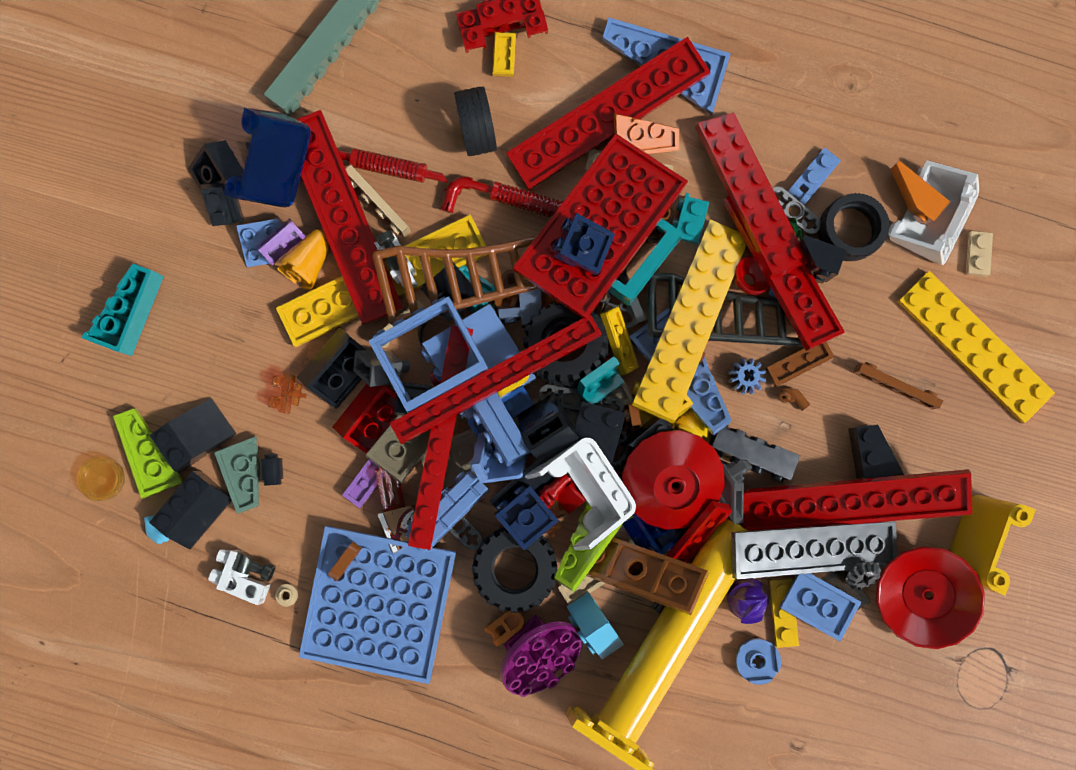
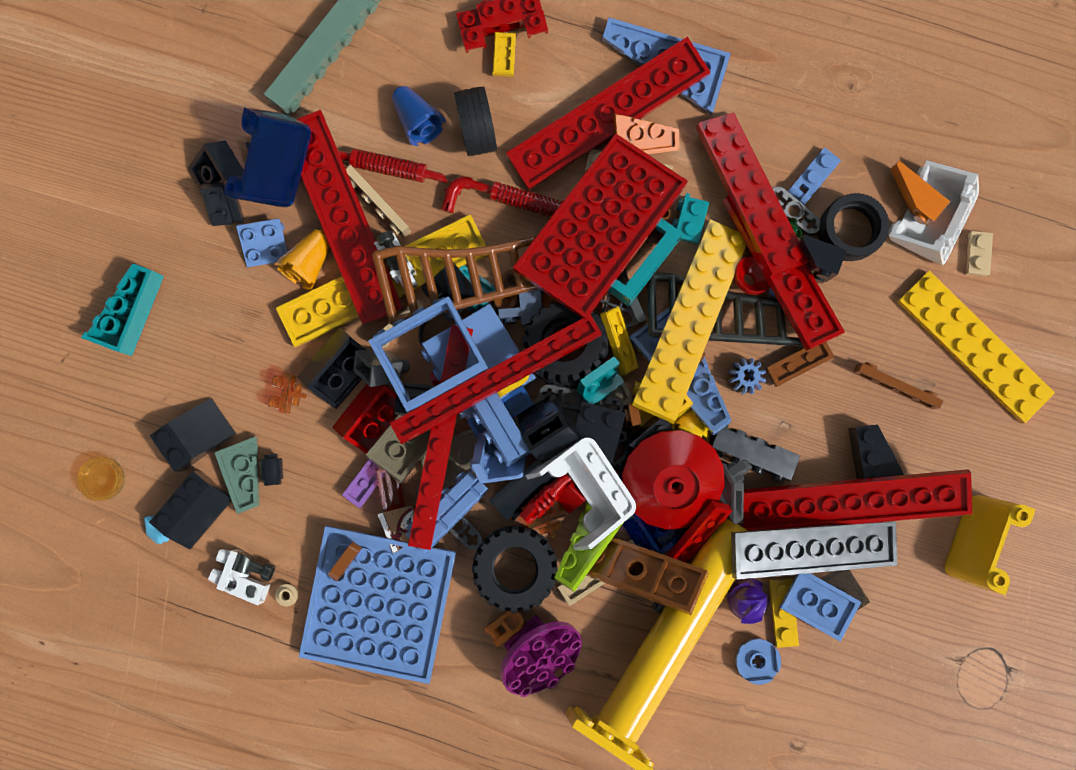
(146, 461): lime wing -> none
(280, 241): medium lavender hinge -> none
(417, 116): none -> blue cone
(525, 516): dark blue plate -> none
(583, 243): dark blue plate -> none
(594, 626): medium azure brick -> none
(793, 395): dark orange arm -> none
(856, 578): dark grey gear -> none
(937, 620): red dish -> none

